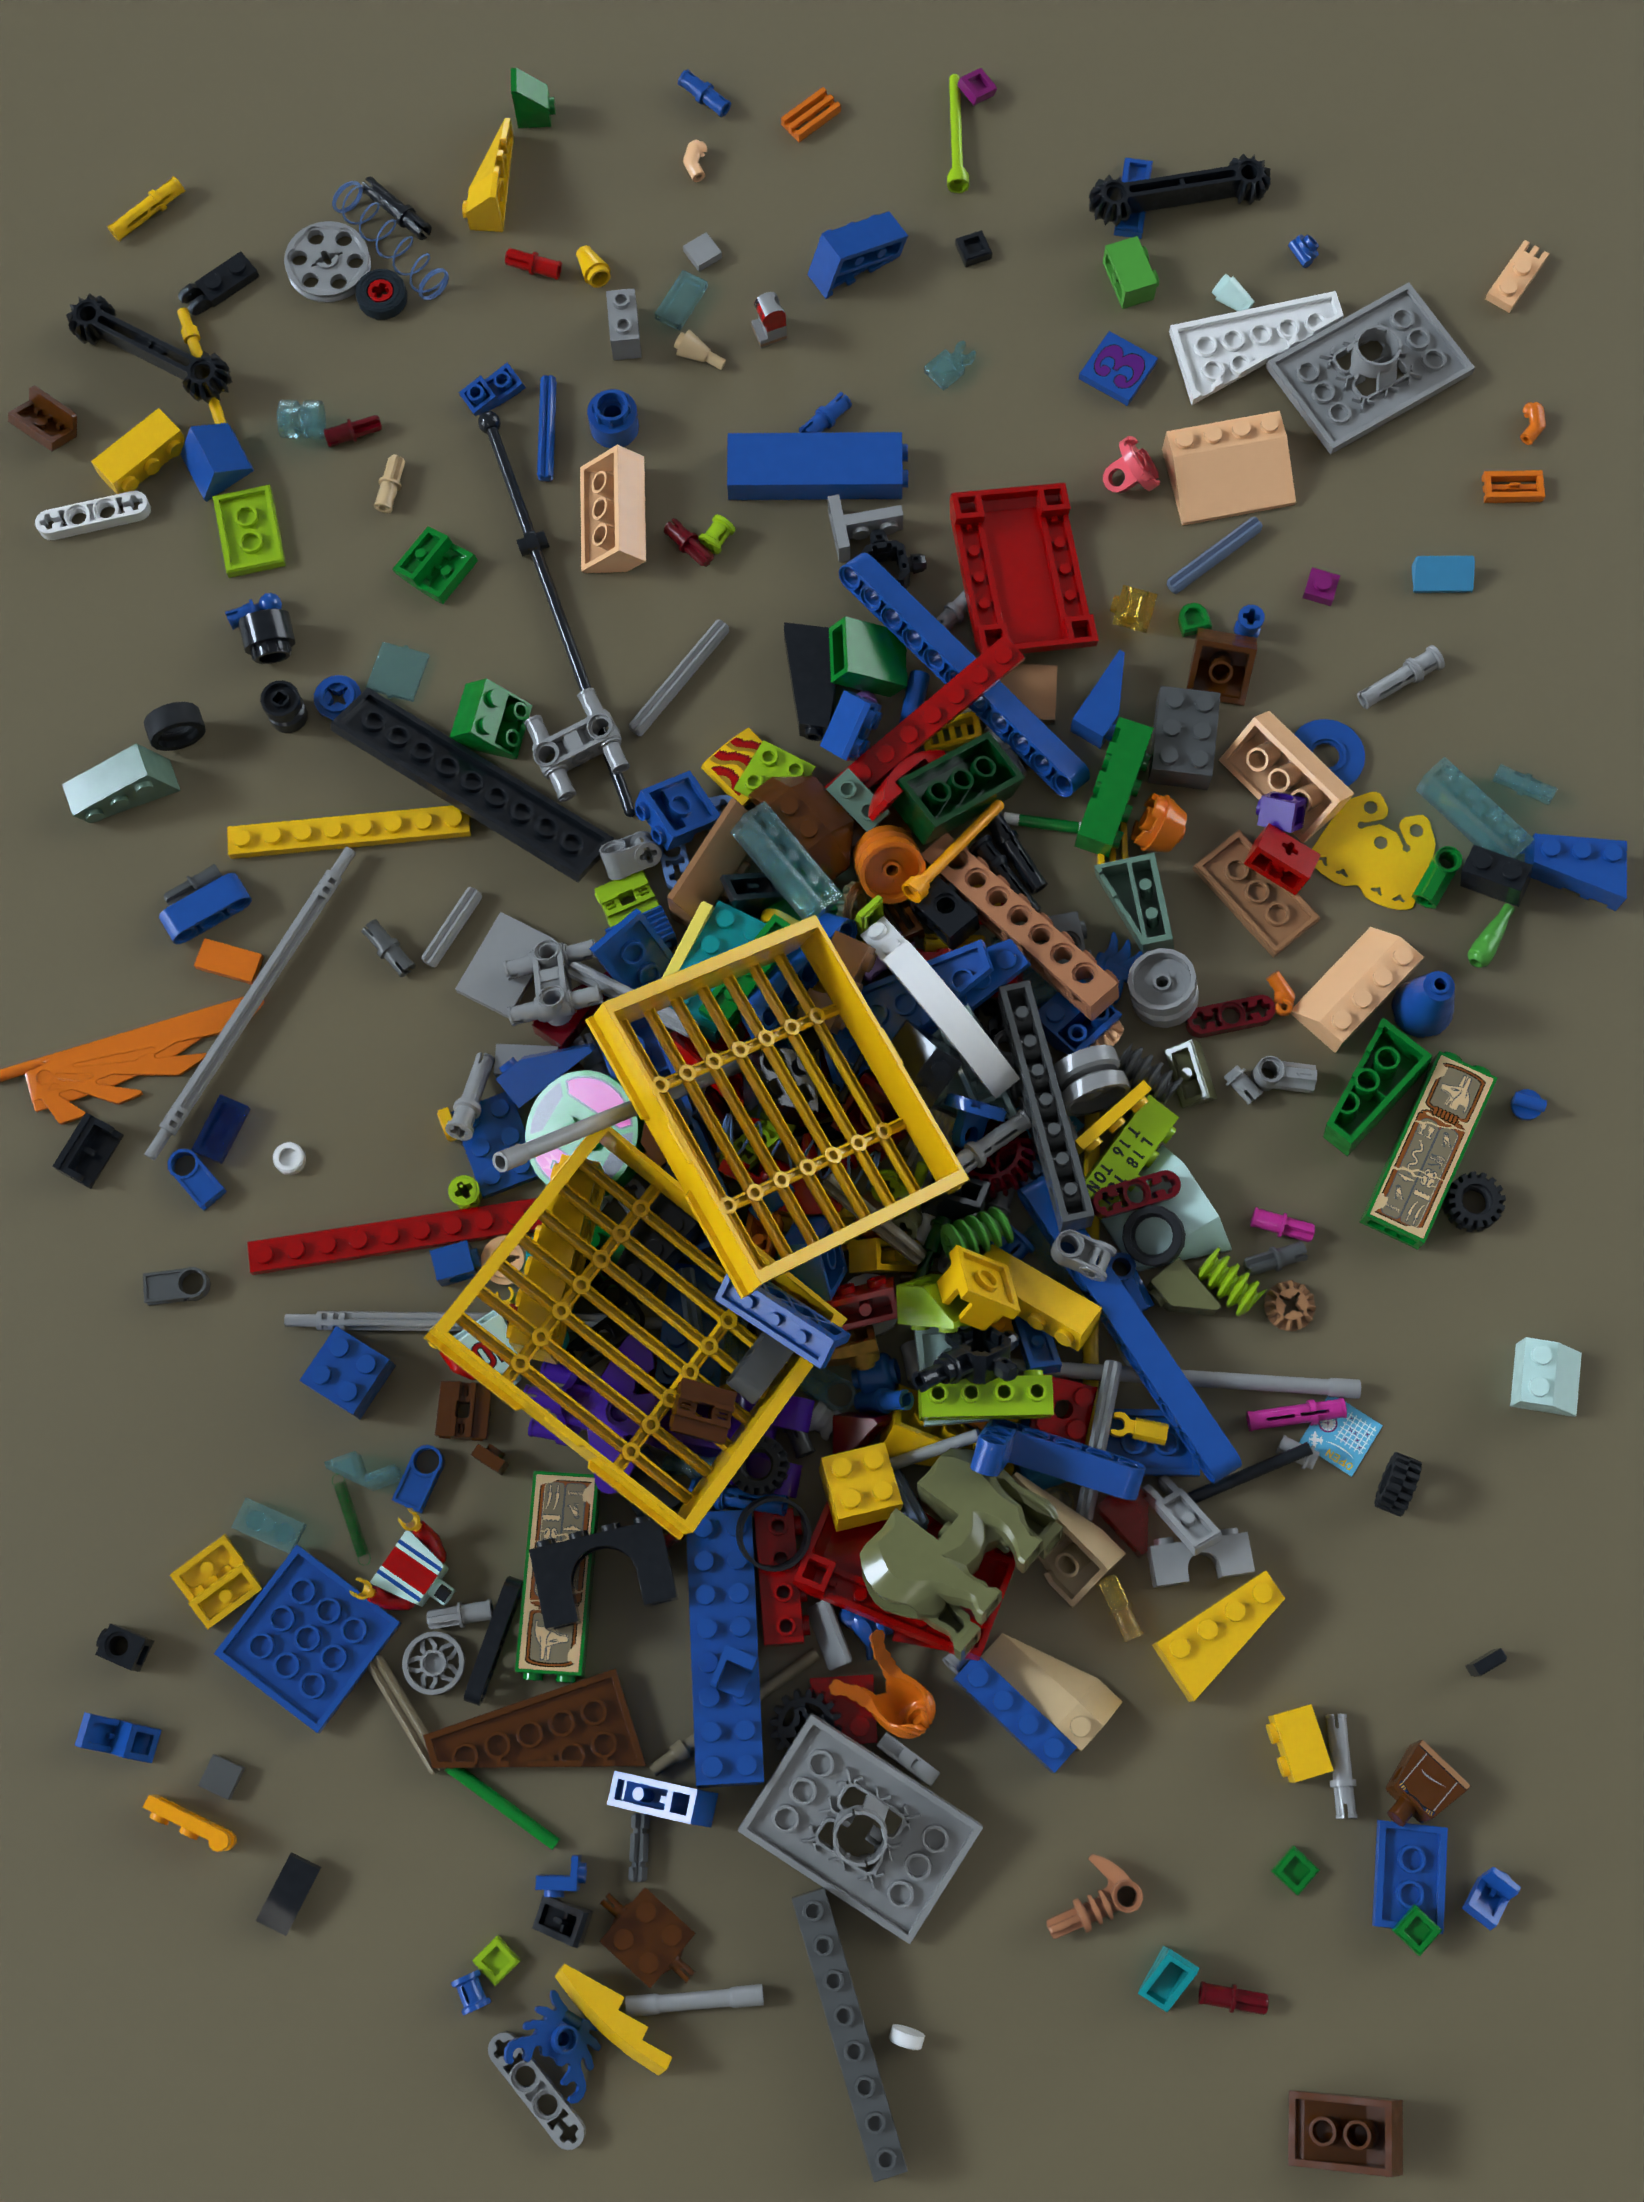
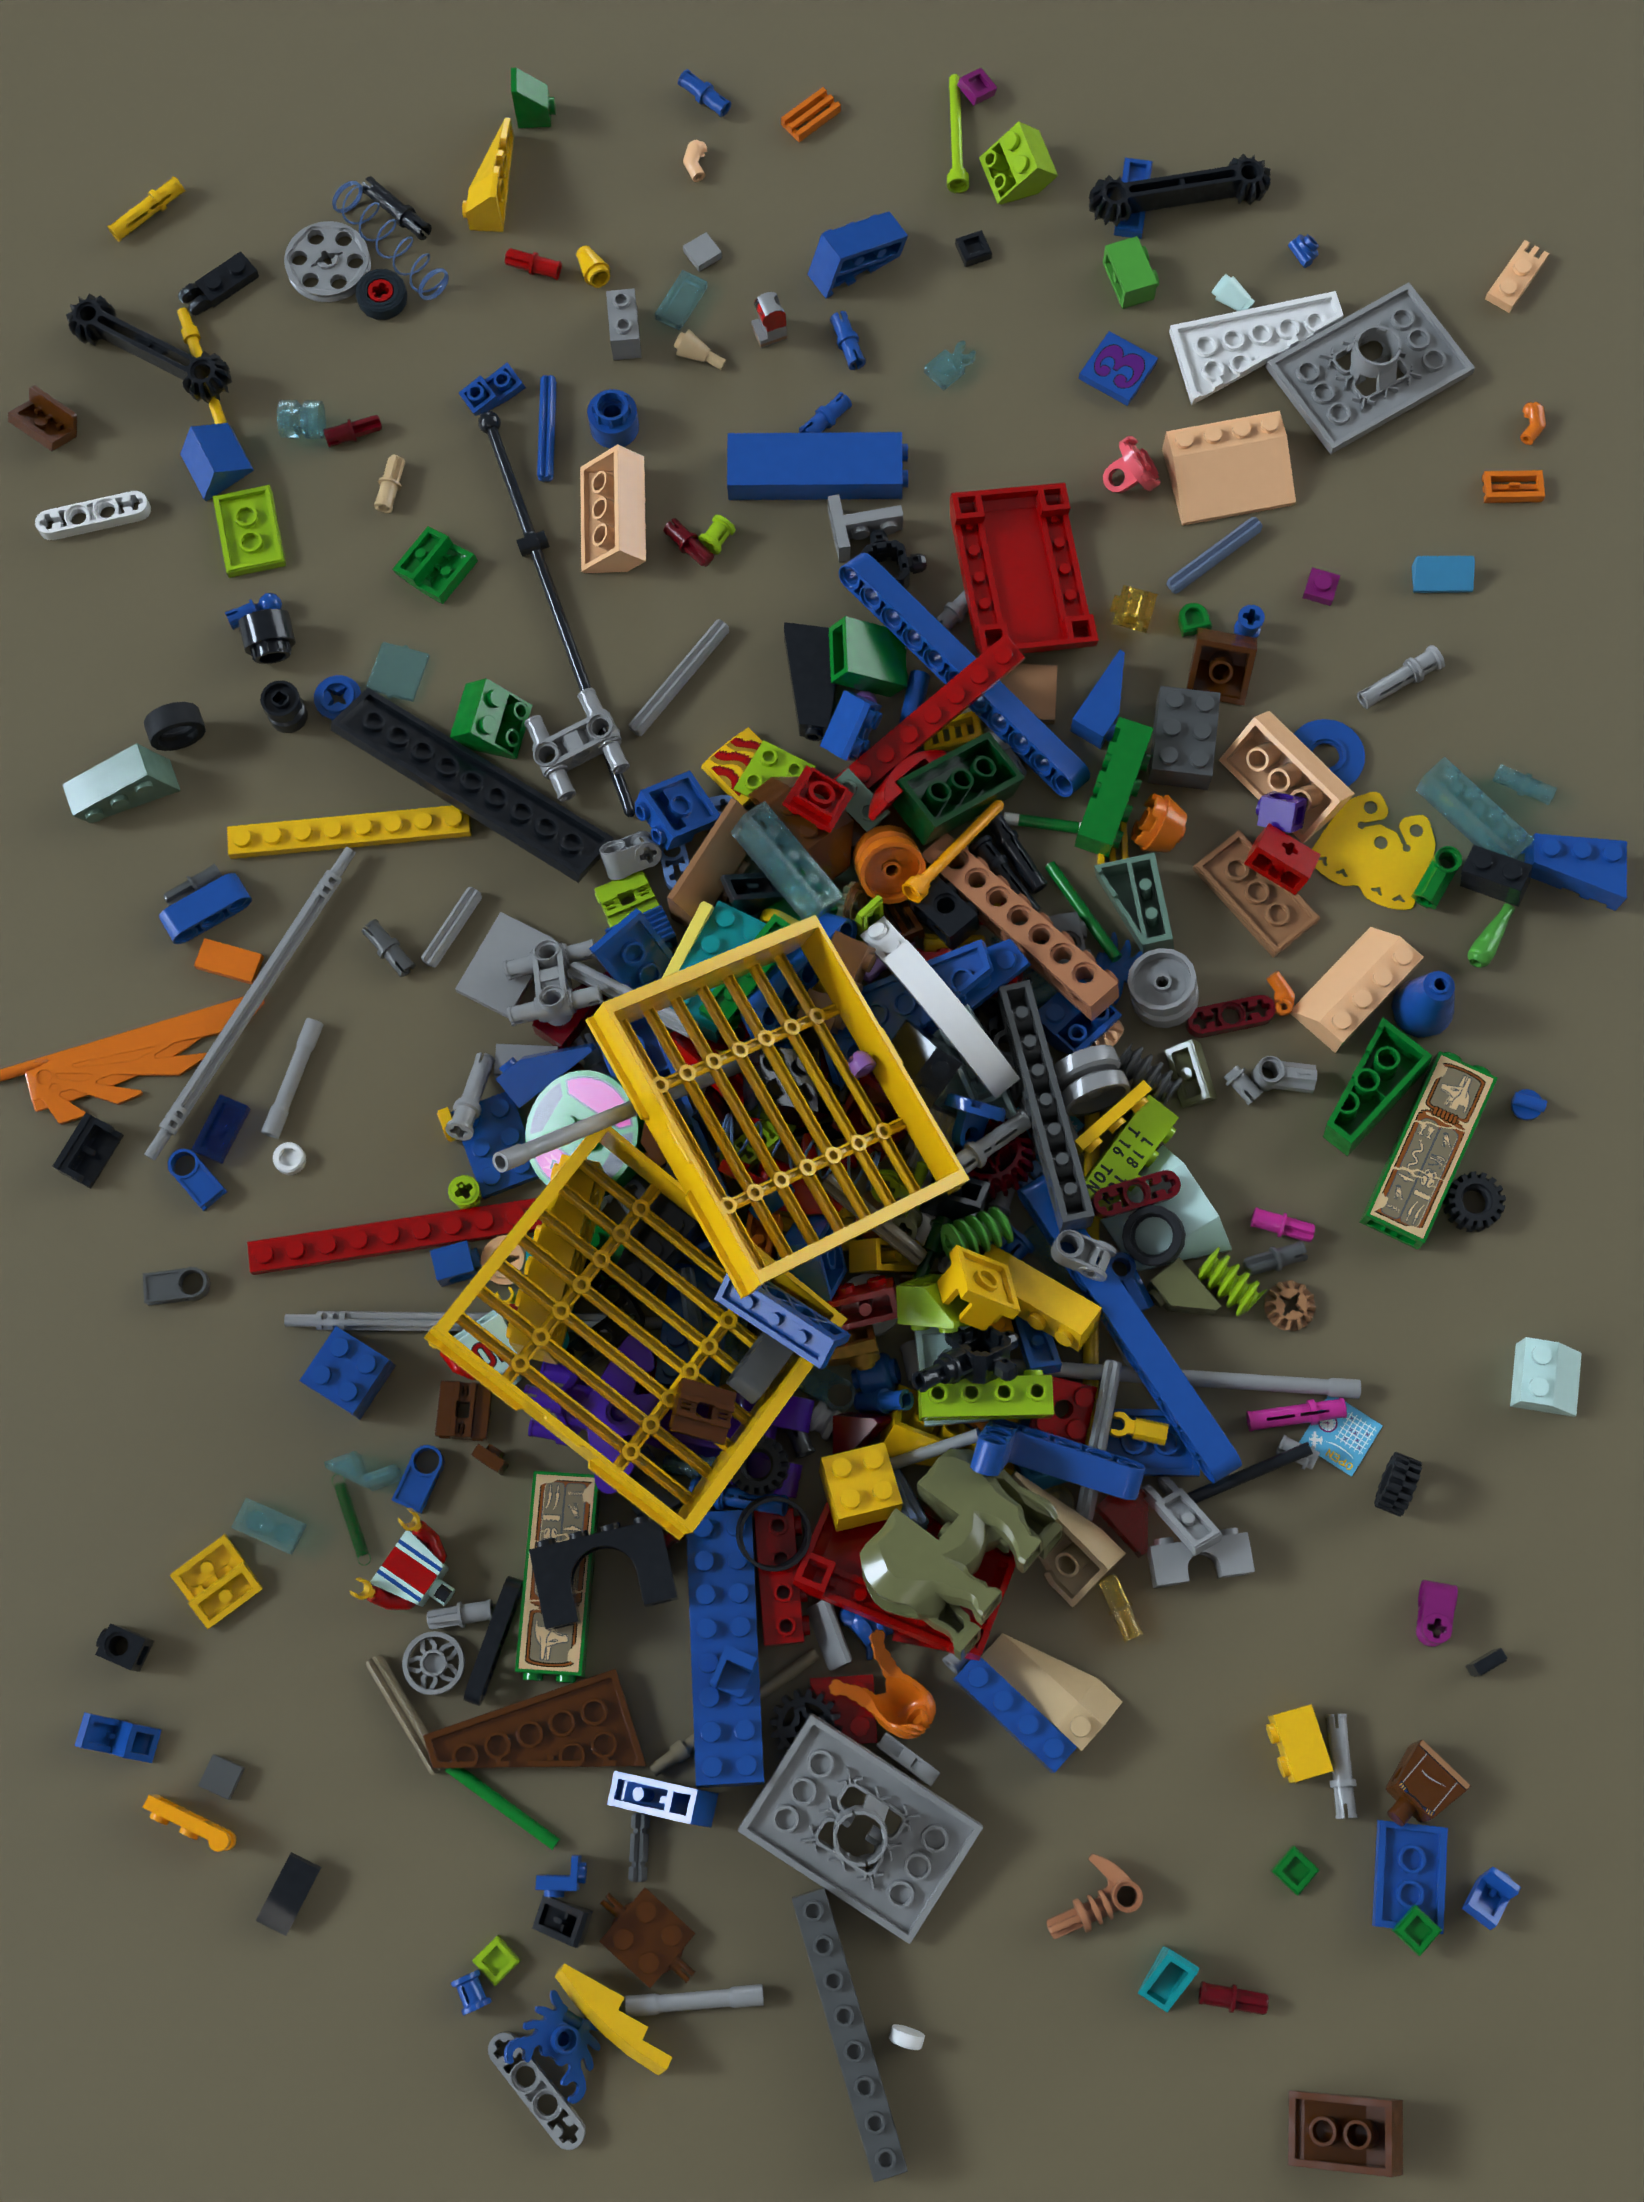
(139, 453): yellow brick -> none
(280, 1109): none -> light grey piece
(307, 1639): blue plate -> none
(820, 812): none -> red piece
(847, 340): none -> blue pin
(861, 1064): none -> medium lavender hinge
(1018, 164): none -> lime slope
(1083, 911): none -> green bar
(1214, 1636): yellow wedge -> none
(1437, 1606): none -> magenta piece

